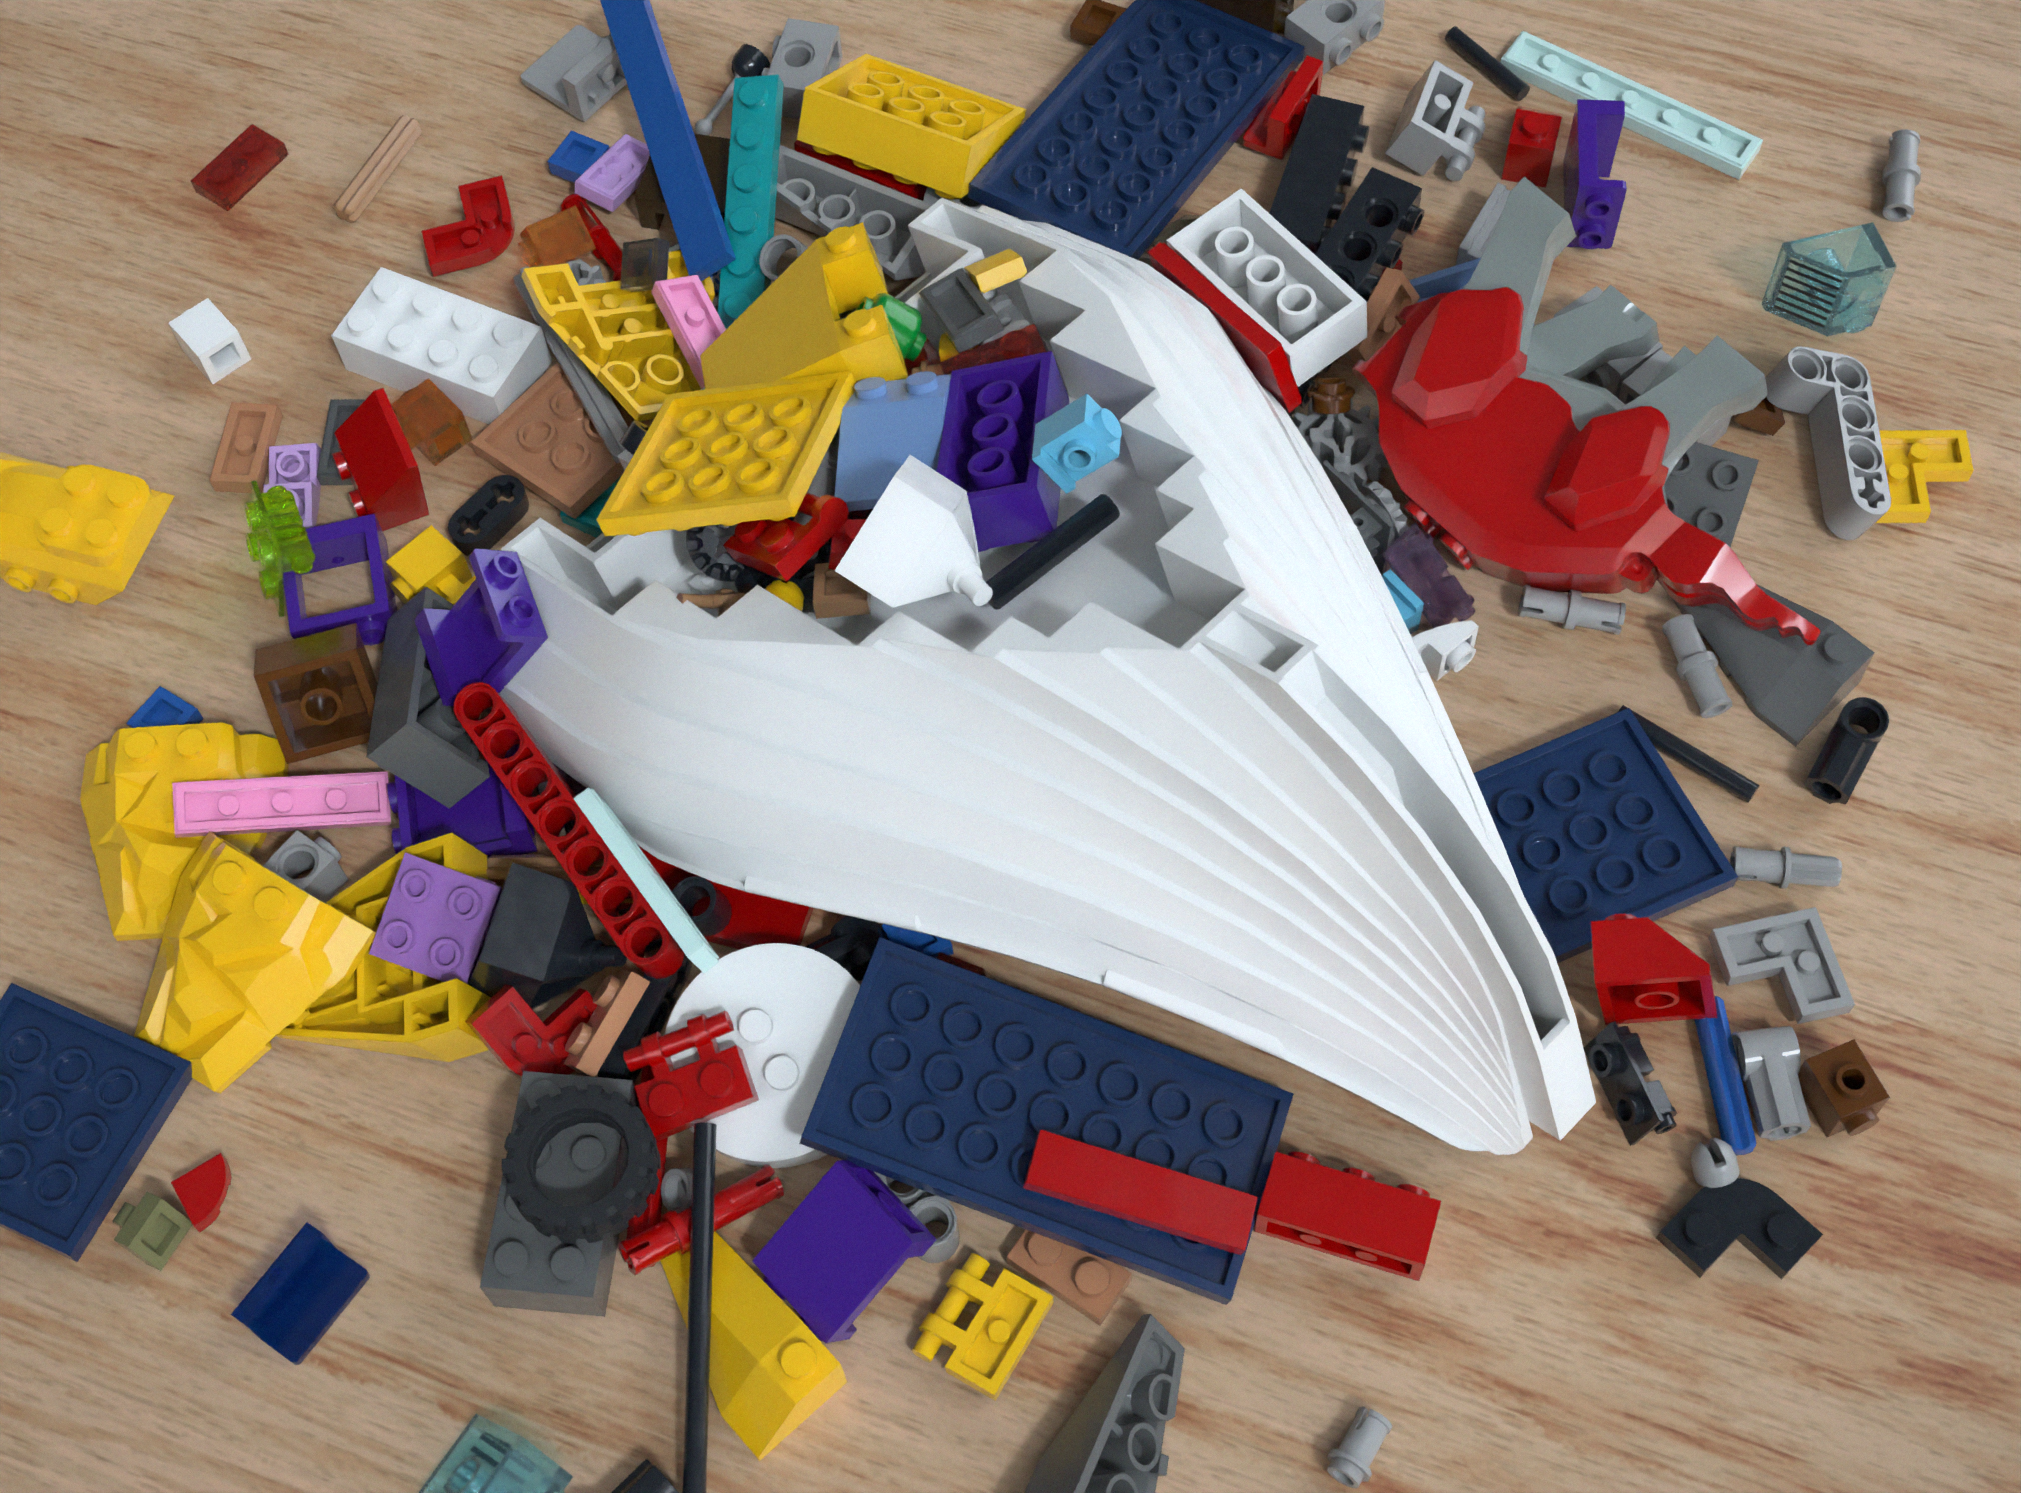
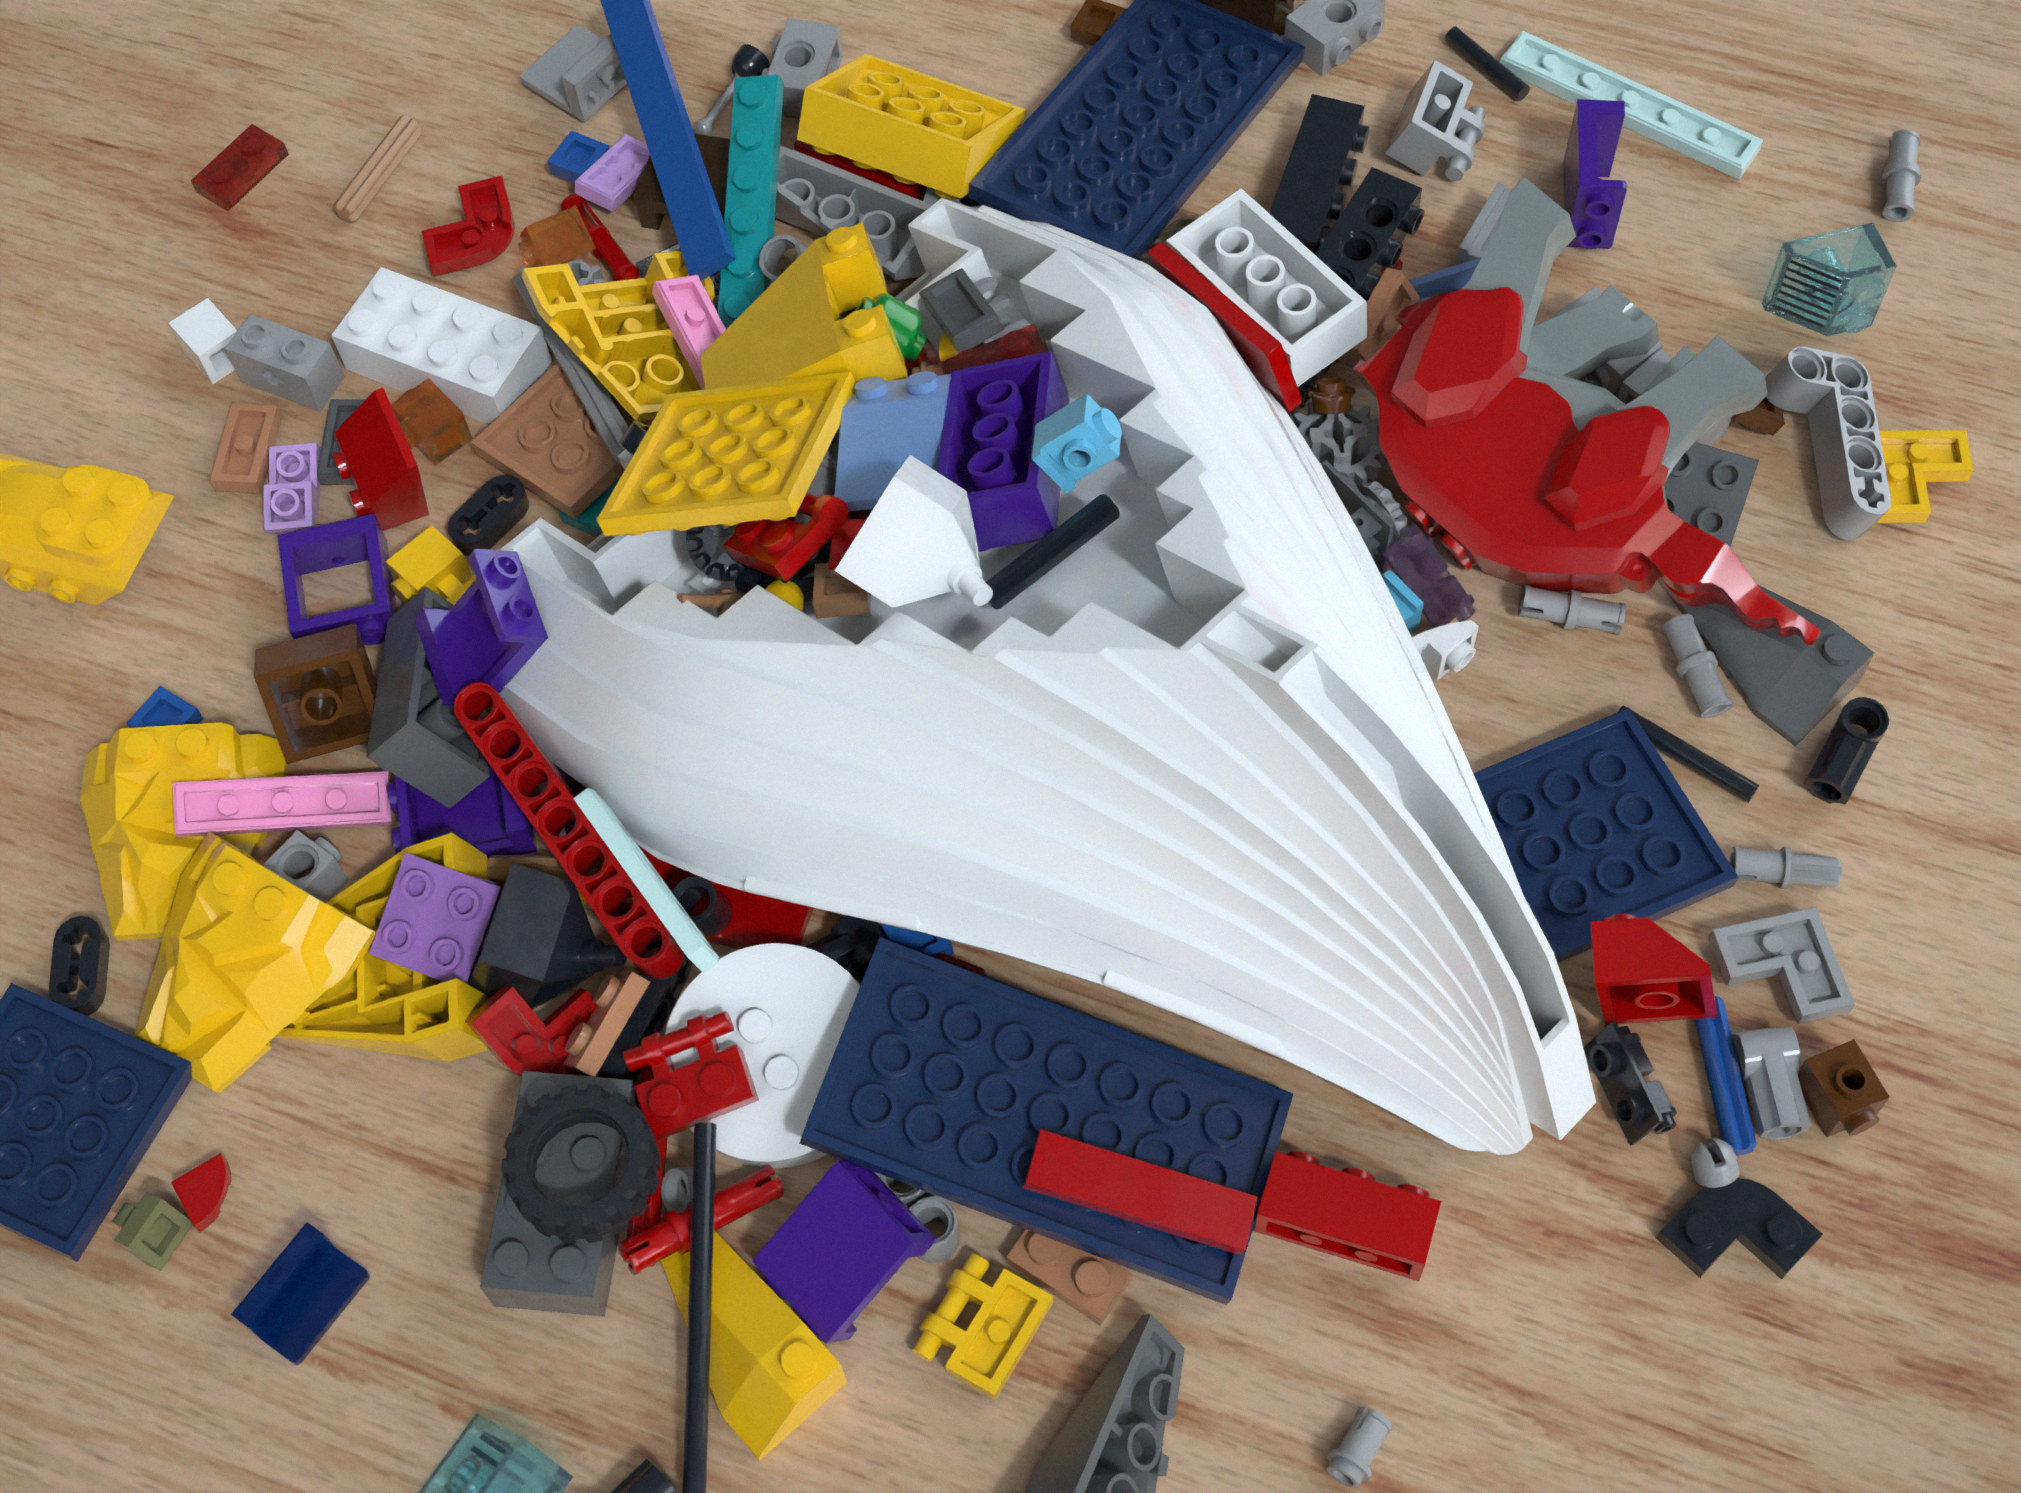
(68, 967): none -> black beam
(276, 540): clear neon green hinge -> none
(285, 362): none -> light grey brick
(644, 264): clear smoke tile -> none
(996, 270): yellow tile -> none
(1282, 116): red bracket -> none
(1531, 146): red slope -> none

